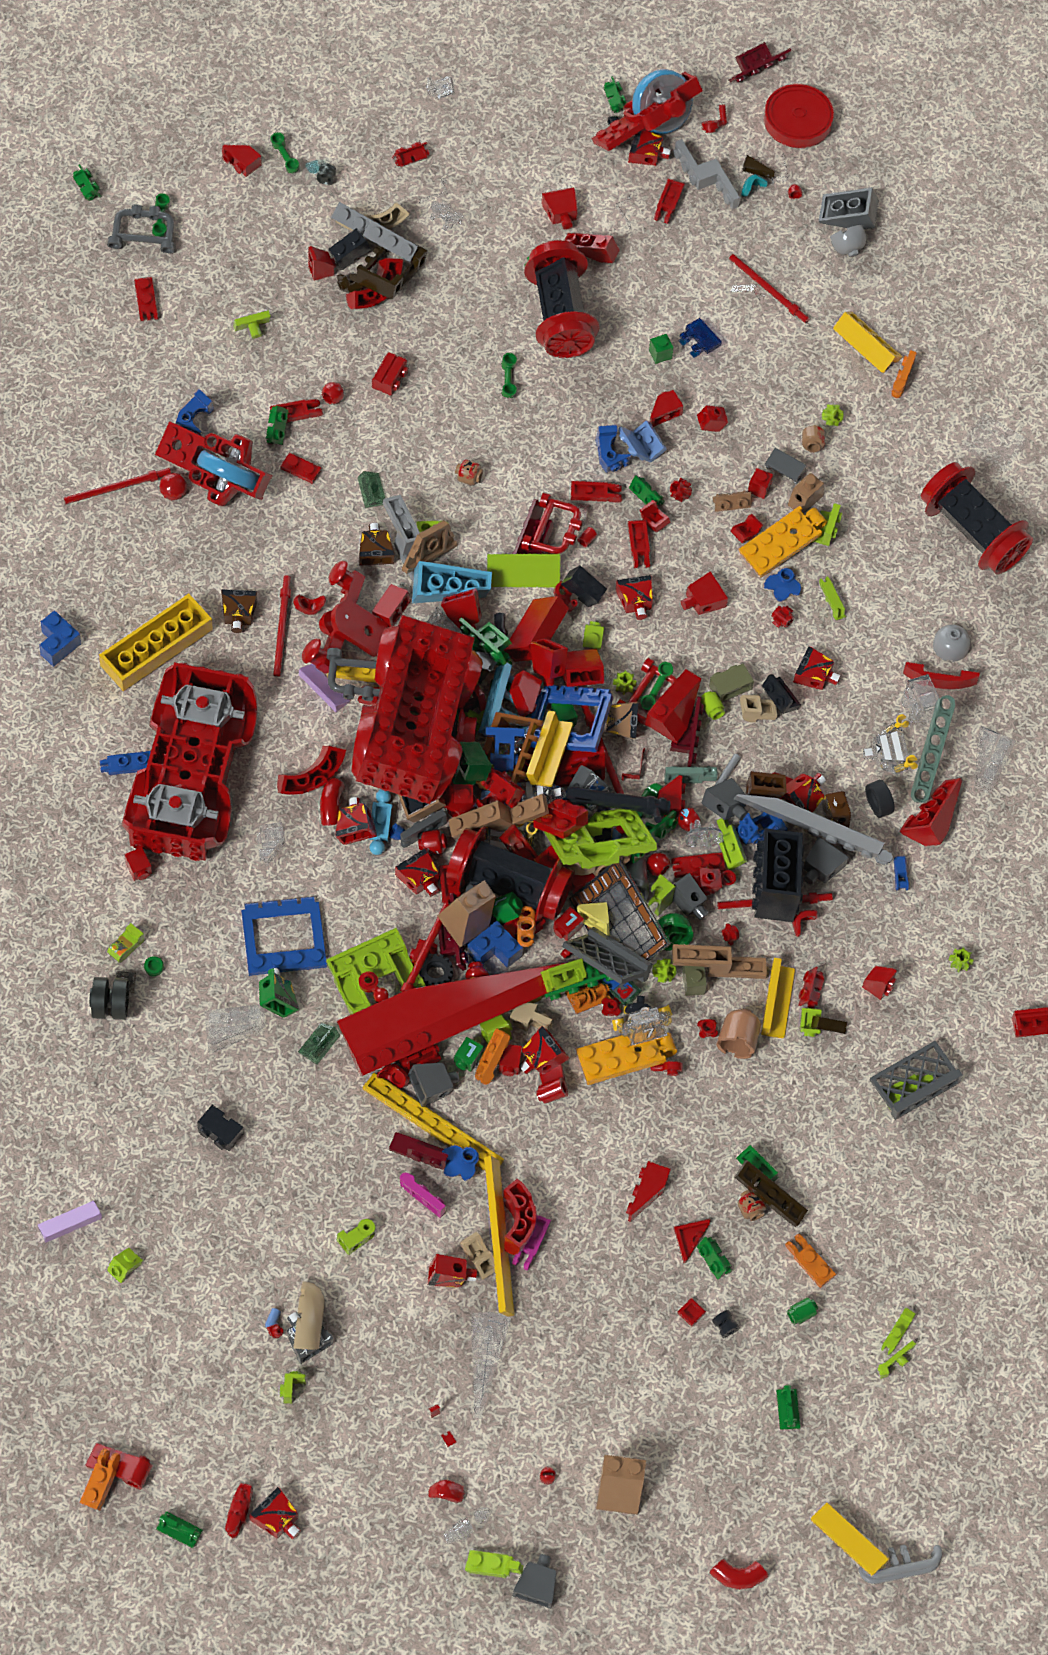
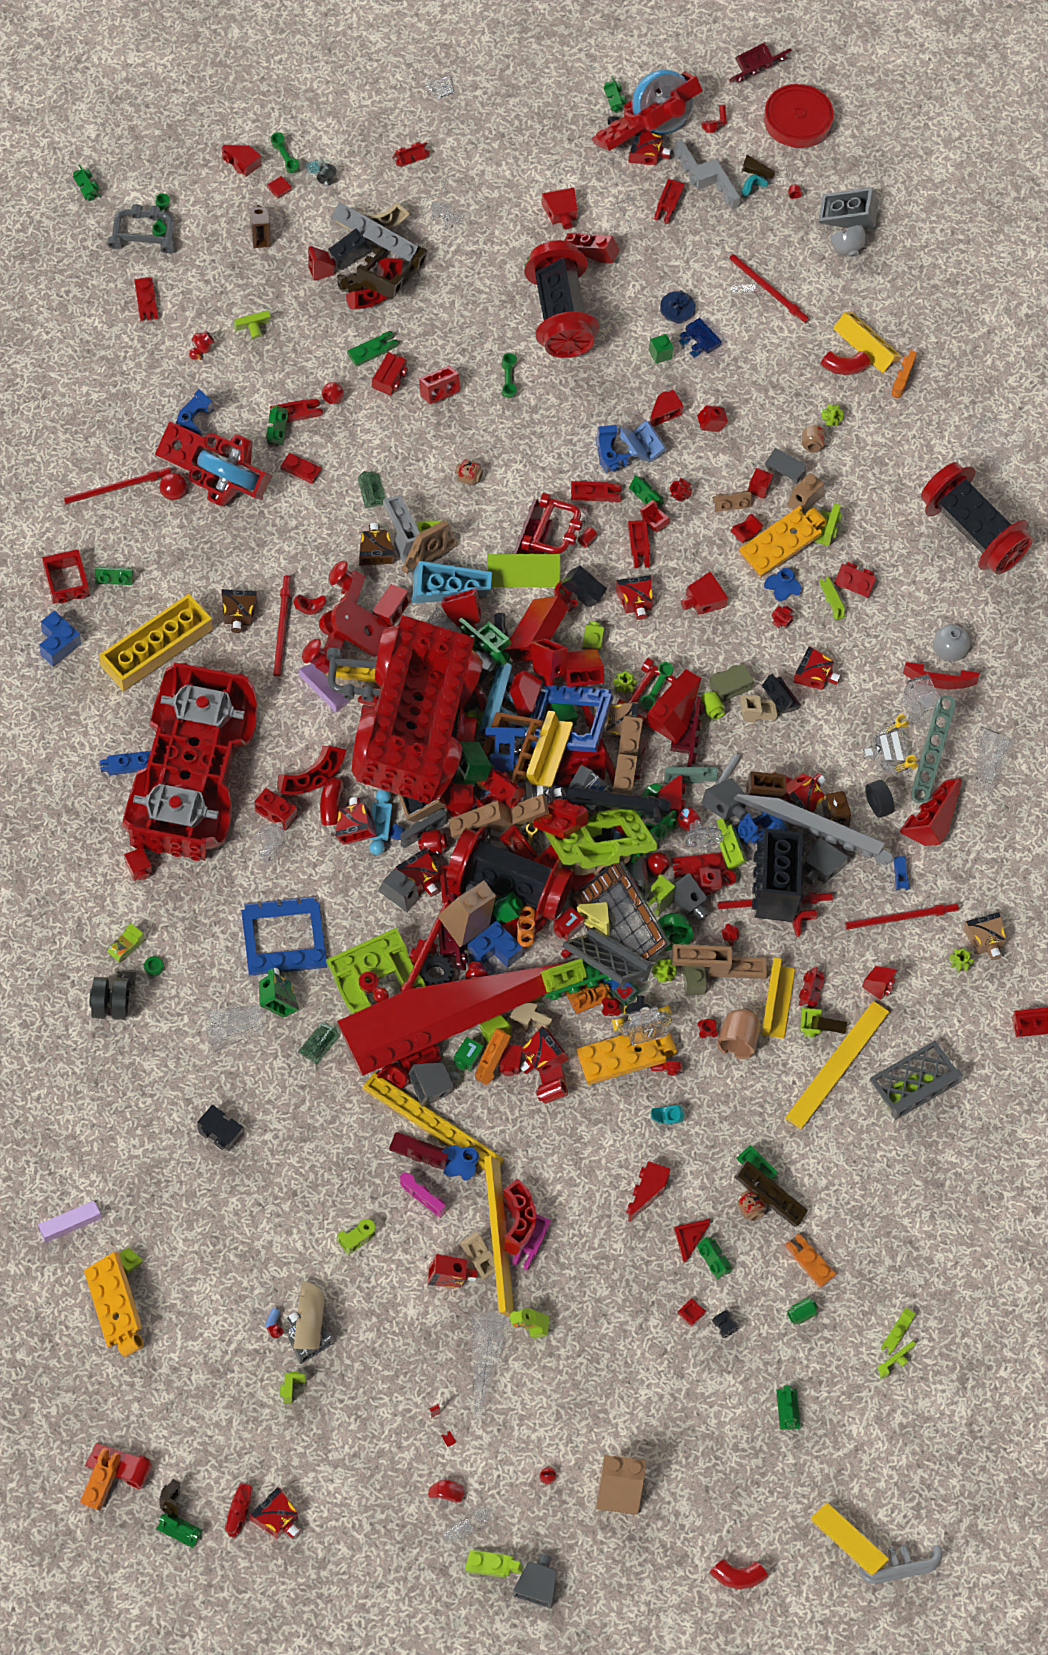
(61, 561): none -> red window
(113, 1296): none -> light orange hinge
(116, 576): none -> green hinge
(168, 1496): none -> dark brown bracket
(203, 343): none -> red animal
(260, 218): none -> reddish brown torso
(275, 808): none -> red brick
(279, 187): none -> red tile
(372, 349): none -> green hinge
(398, 888): none -> dark grey torso
(439, 384): none -> red brick
(532, 1321): none -> lime leg
(627, 755): none -> medium nougat bracket
(668, 1115): none -> teal hair
(672, 302): none -> dark blue plate
(837, 1065): none -> yellow tile
(845, 366): none -> red cylinder
(855, 580): none -> red bracket
(937, 910): none -> red bar
(986, 934): none -> medium nougat torso

